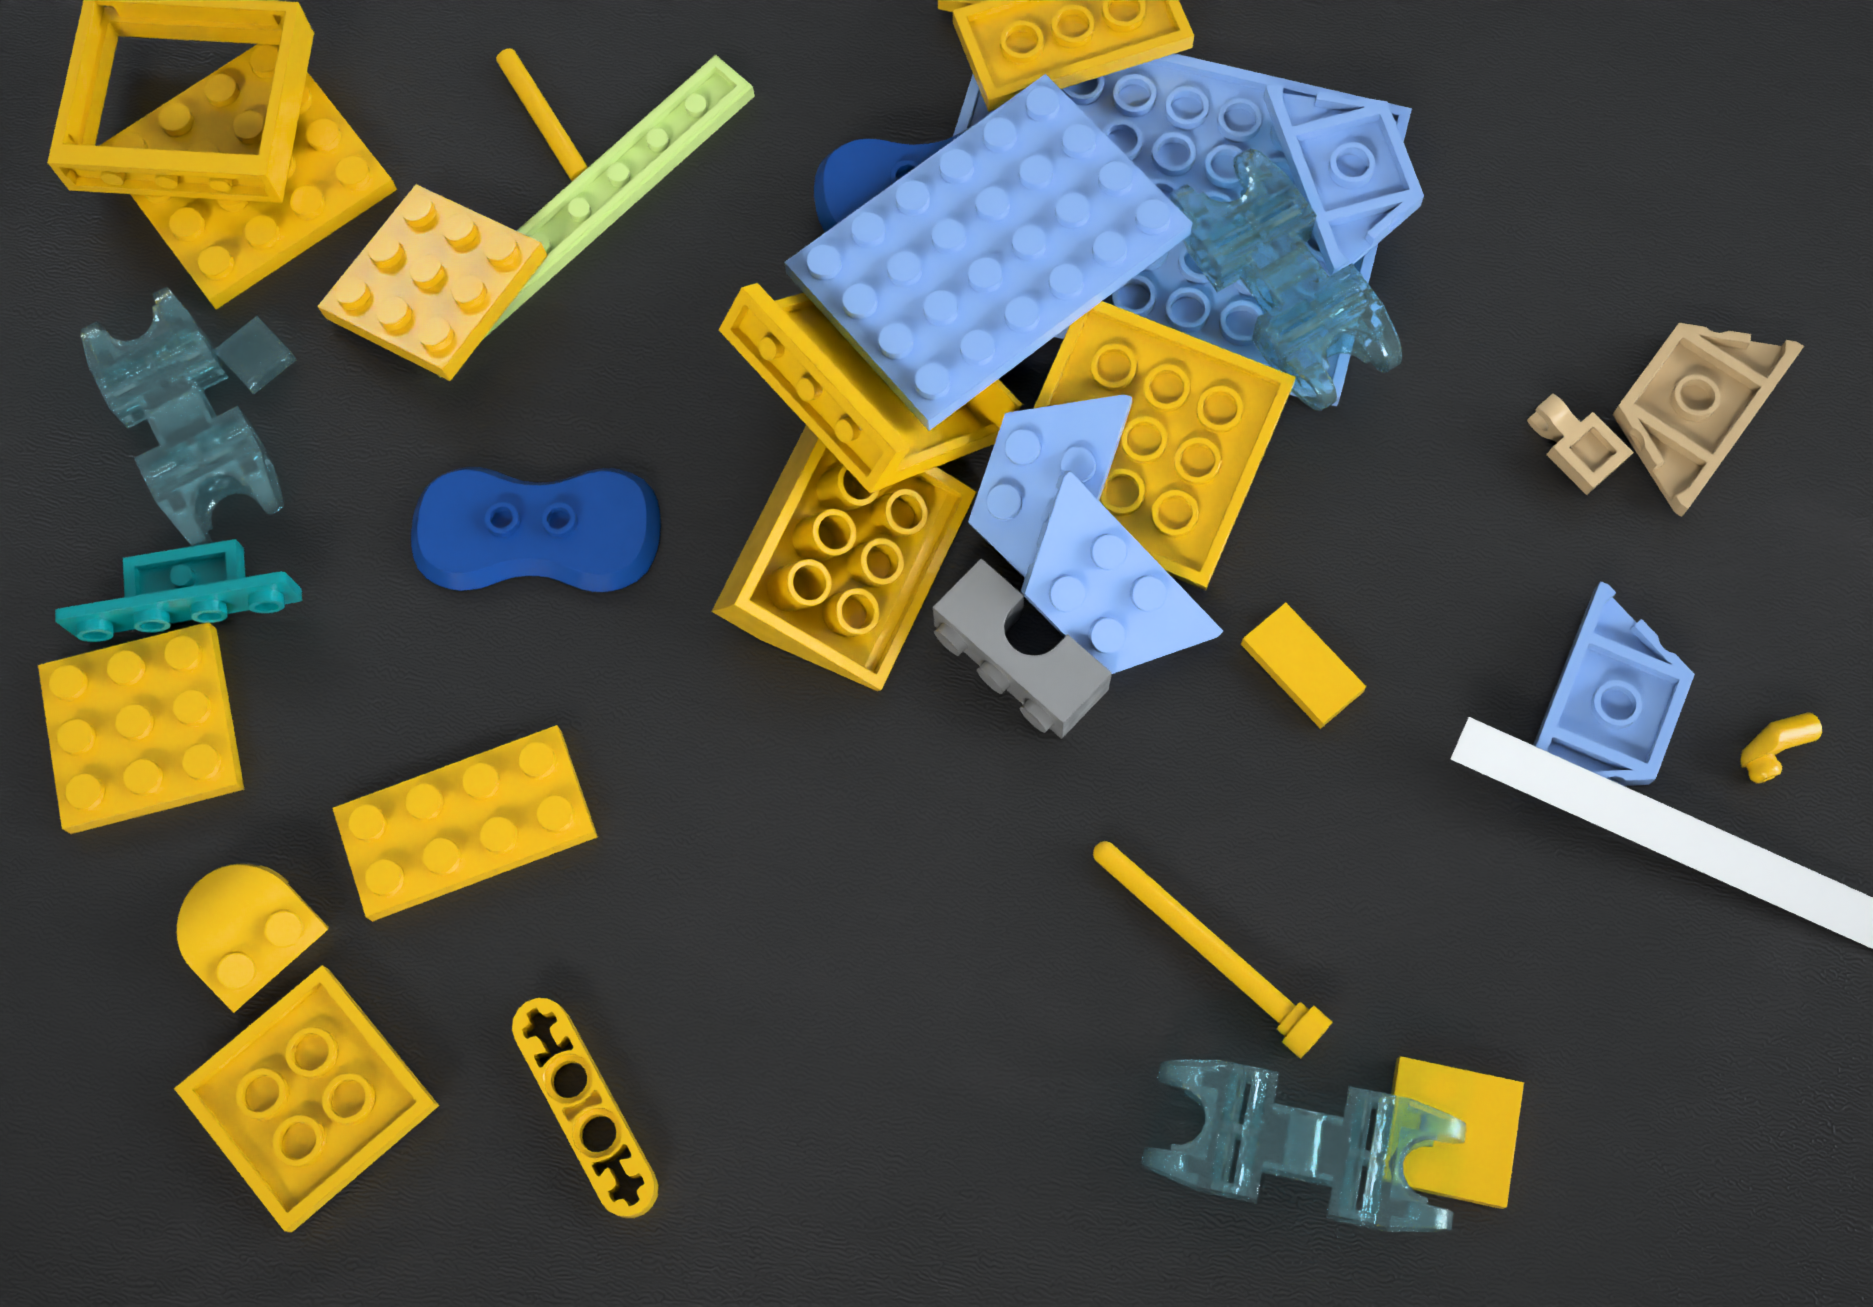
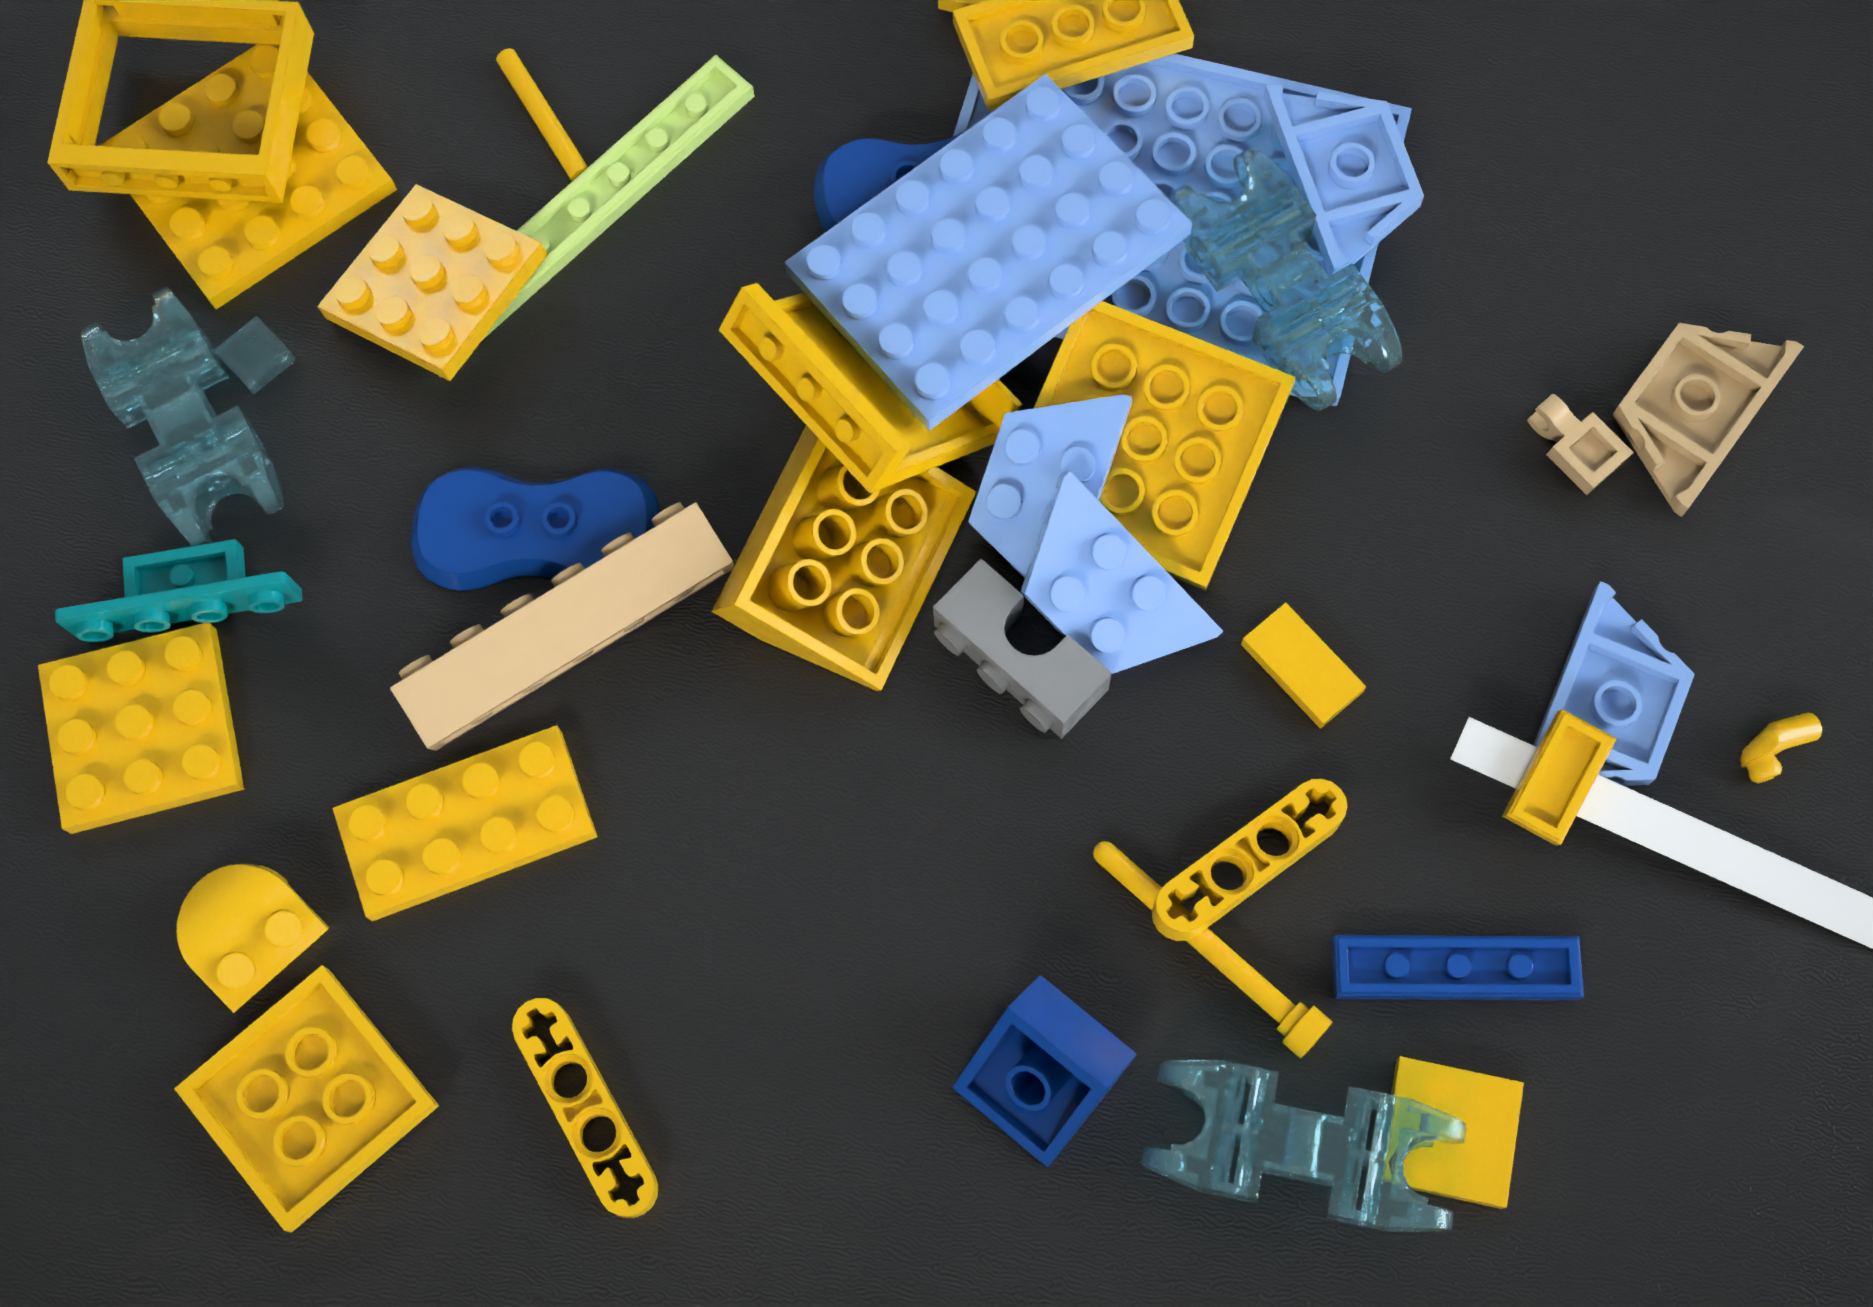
(562, 626): none -> tan brick
(1043, 1070): none -> blue slope
(1253, 862): none -> yellow beam
(1457, 967): none -> blue tile
(1559, 777): none -> yellow tile

